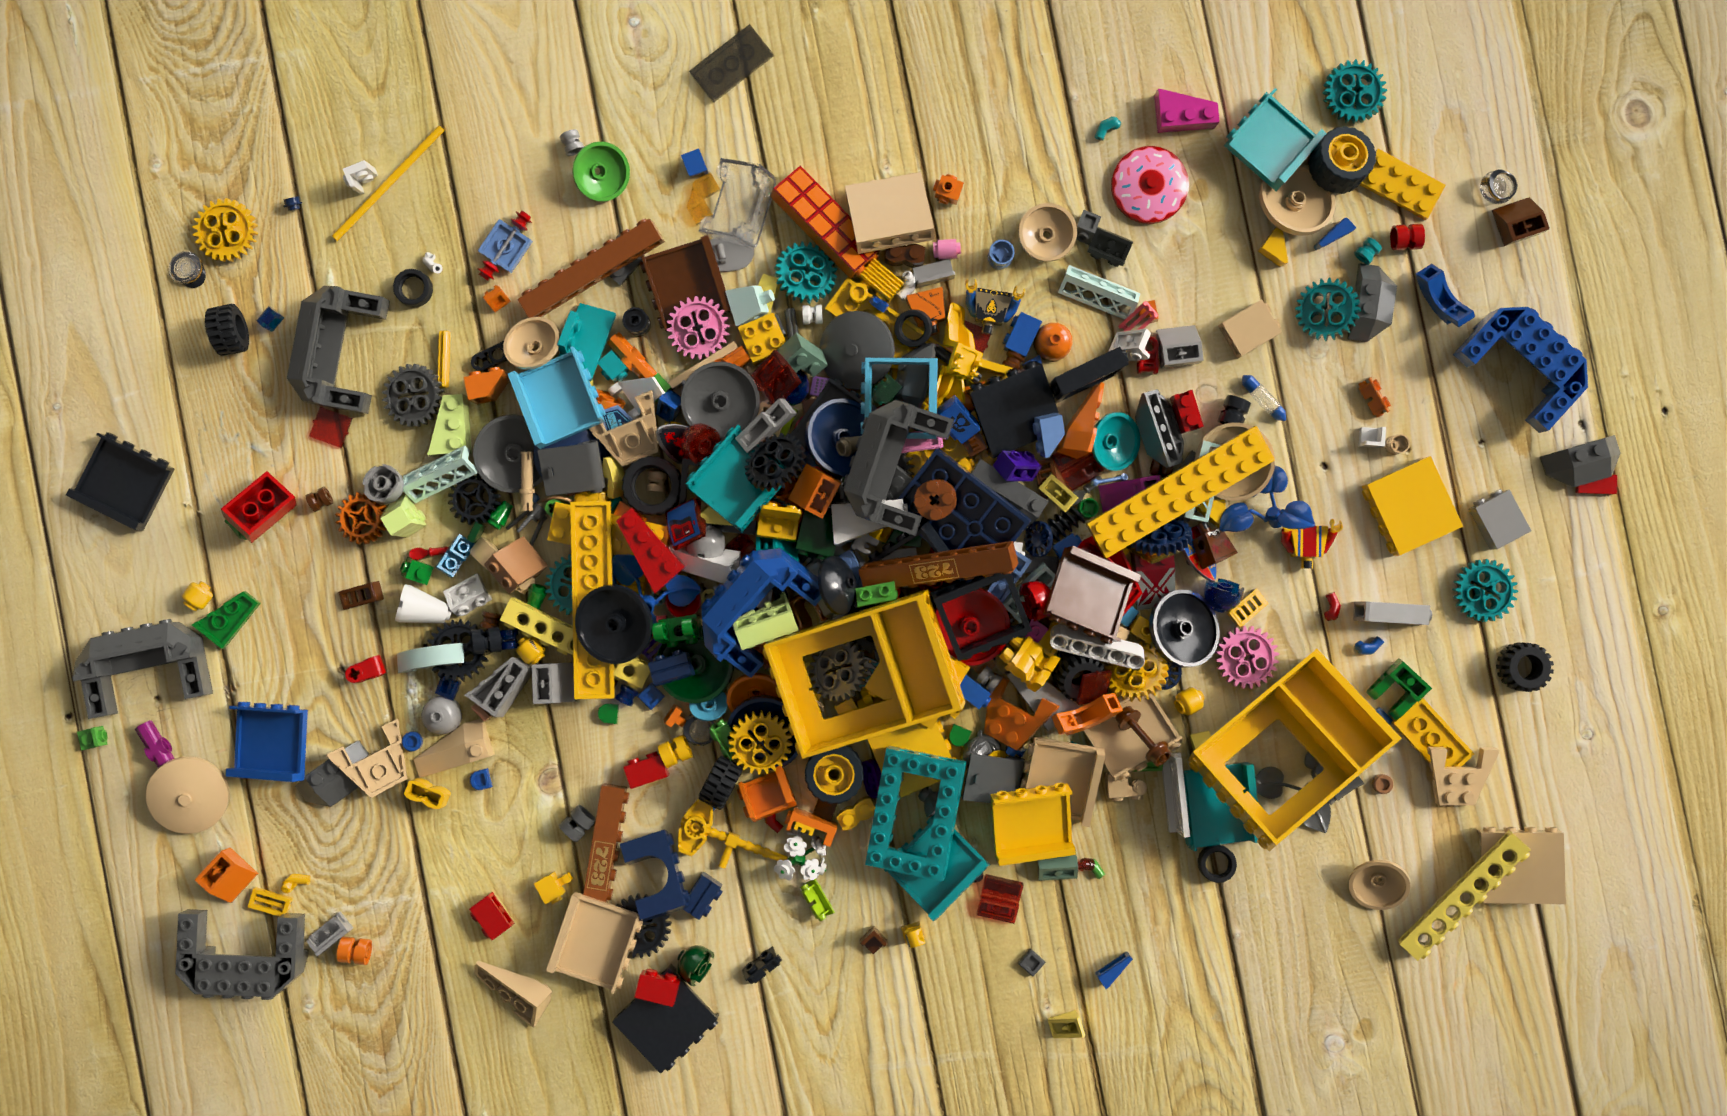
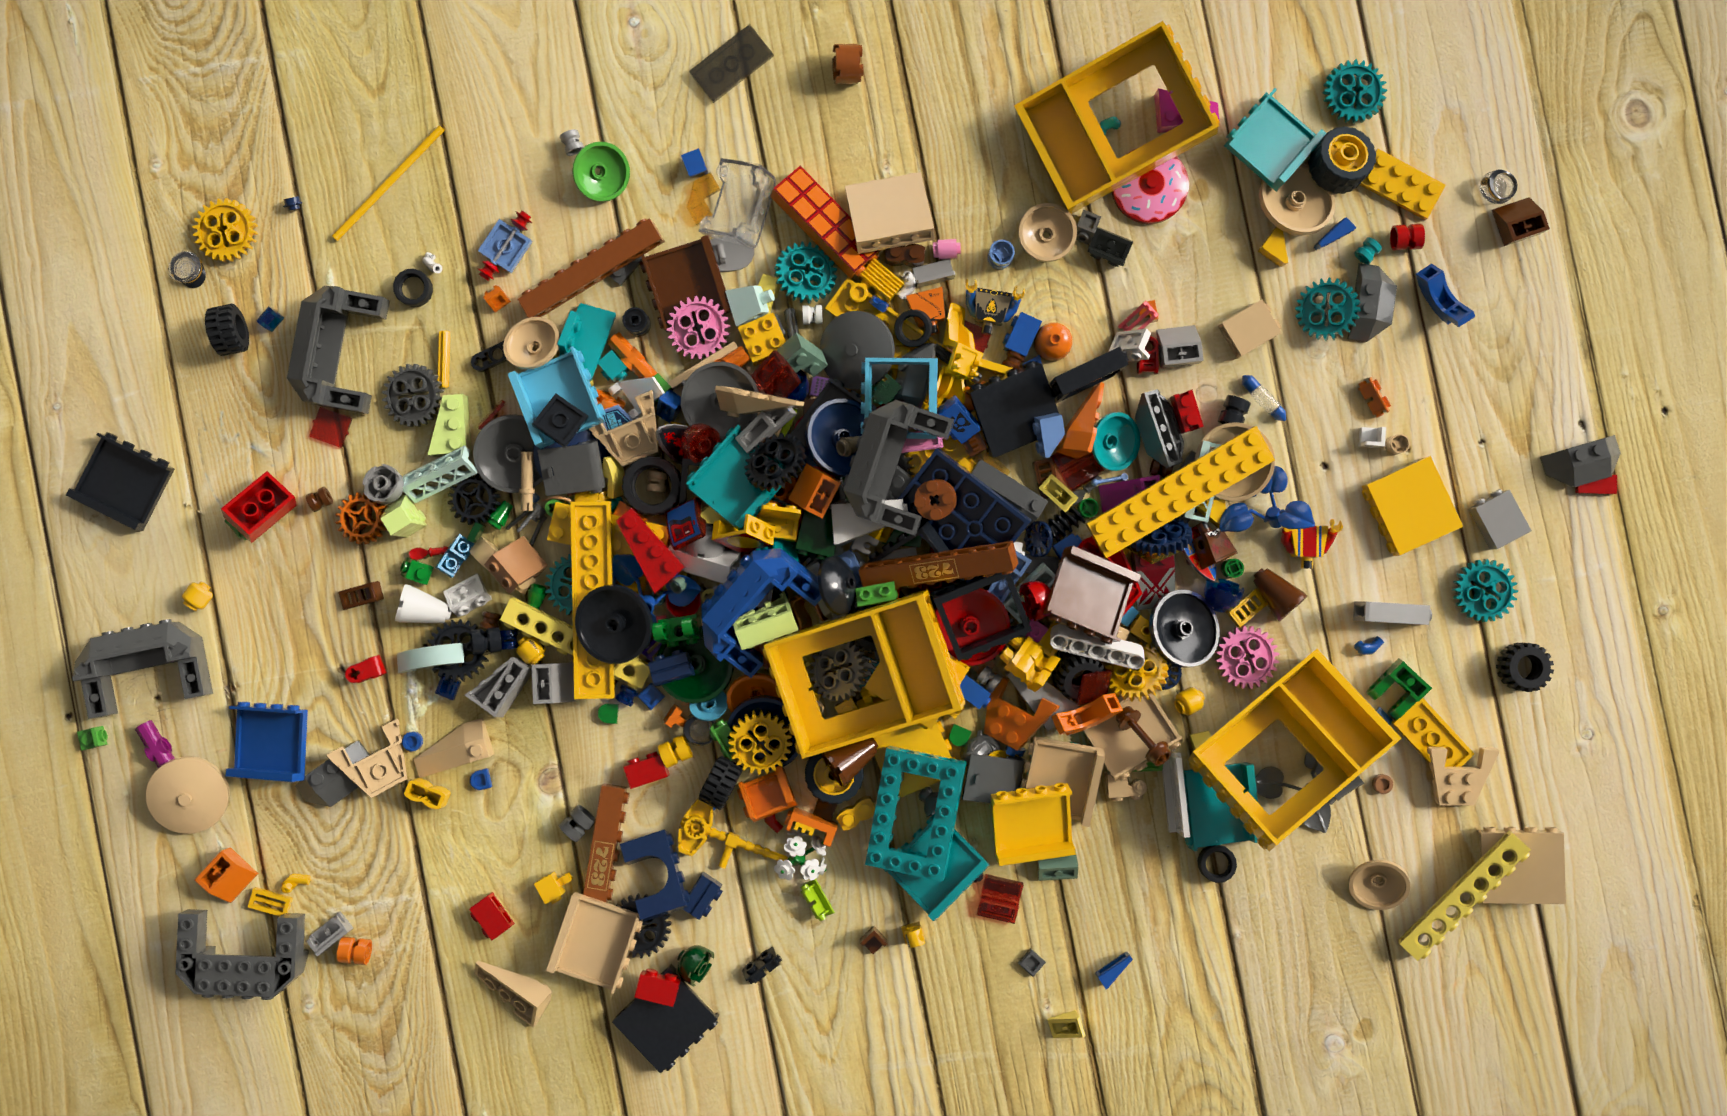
(226, 621): green wing -> none
(359, 173): white bracket -> none
(441, 715): light grey cylinder -> none
(483, 714): nougat tile -> none
(486, 386): orange slope -> none
(491, 414): none -> clear red piece
(560, 420): none -> black tile
(677, 584): none -> sand green hinge
(741, 401): none -> tan wedge
(753, 536): none -> yellow panel
(847, 64): none -> dark orange brick
(849, 759): none -> reddish brown cone
(871, 777): dark purple plate -> none
(948, 196): orange brick -> none
(1017, 465): dark purple brick -> none
(1072, 139): none -> yellow panel
(1091, 865): clear red arm -> none
(1099, 286): light aqua fence -> none
(1229, 570): none -> green wheel
(1278, 593): none -> reddish brown cone
(1335, 607): red arm -> none
(1539, 346): blue wedge -> none

